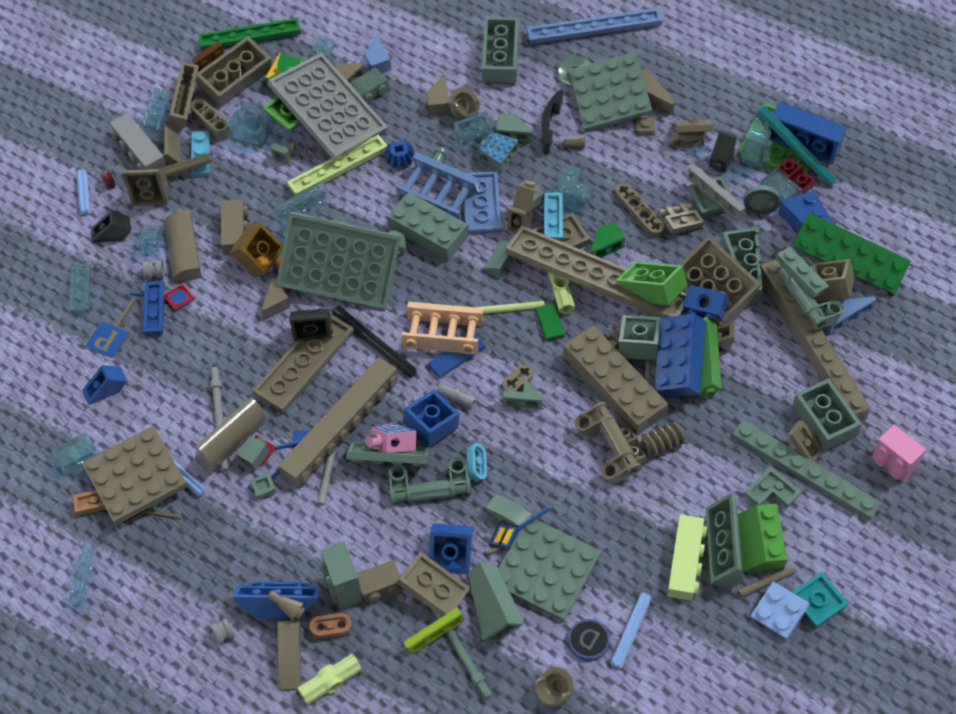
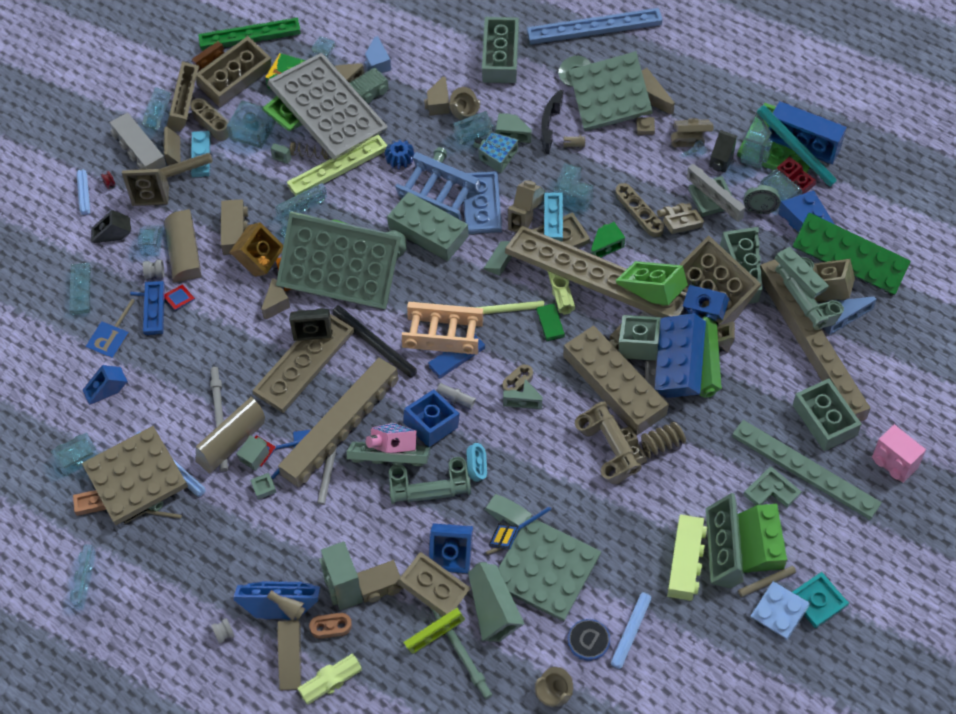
(804, 441): dark tan slope -> none

